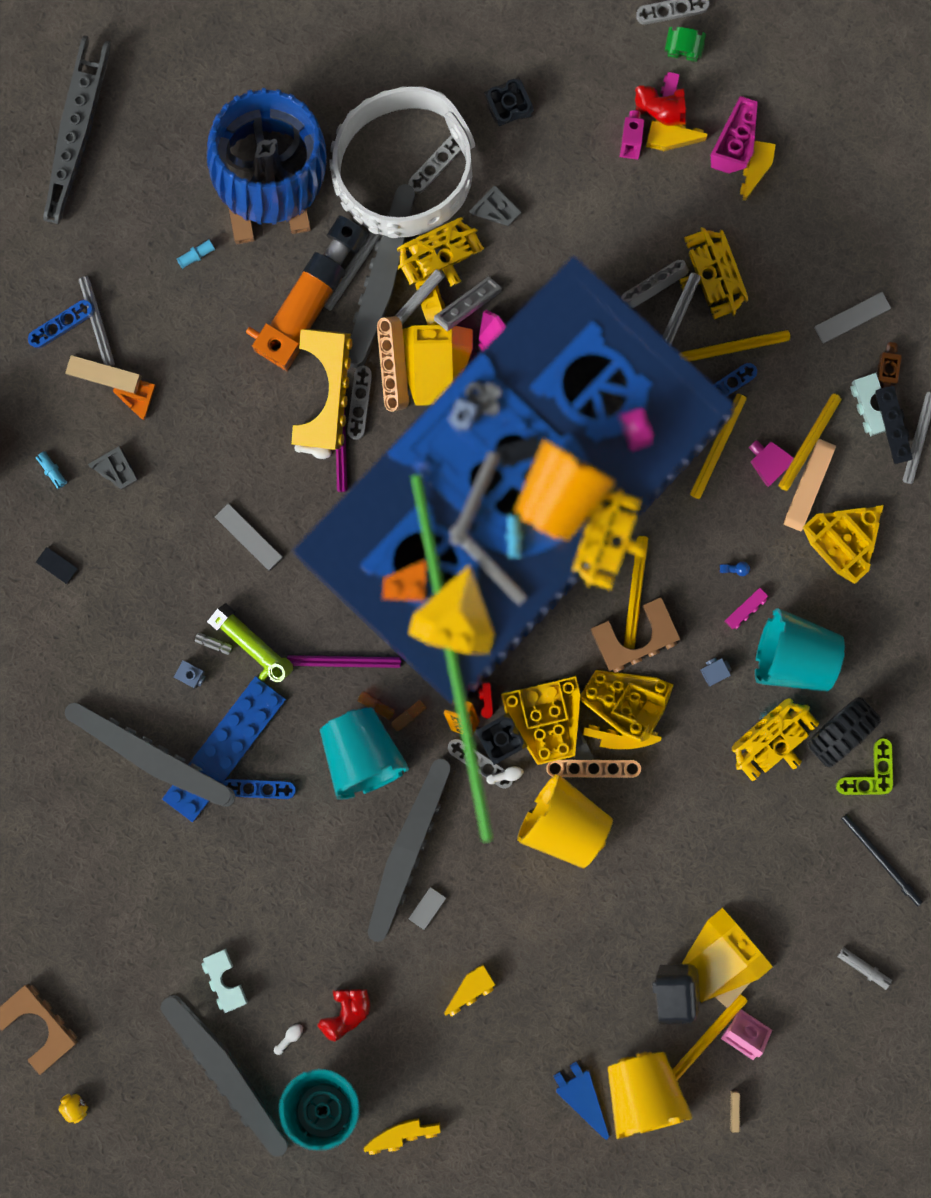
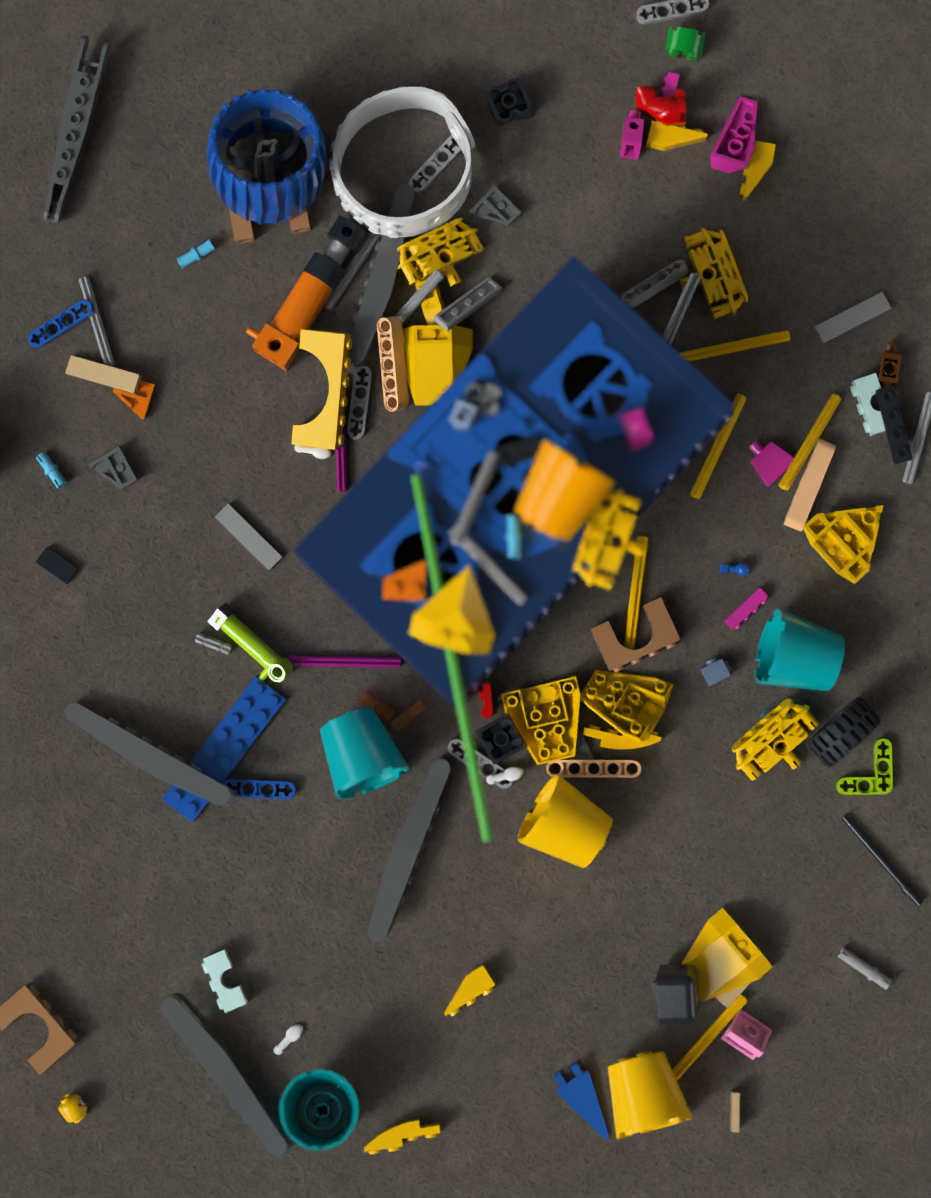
(190, 674): sand blue brick -> none
(354, 1010): red animal -> none
(427, 908): light grey tile -> none
(453, 719): light orange panel -> none
(490, 328): dark pink wedge -> none
(725, 389): blue beam -> none

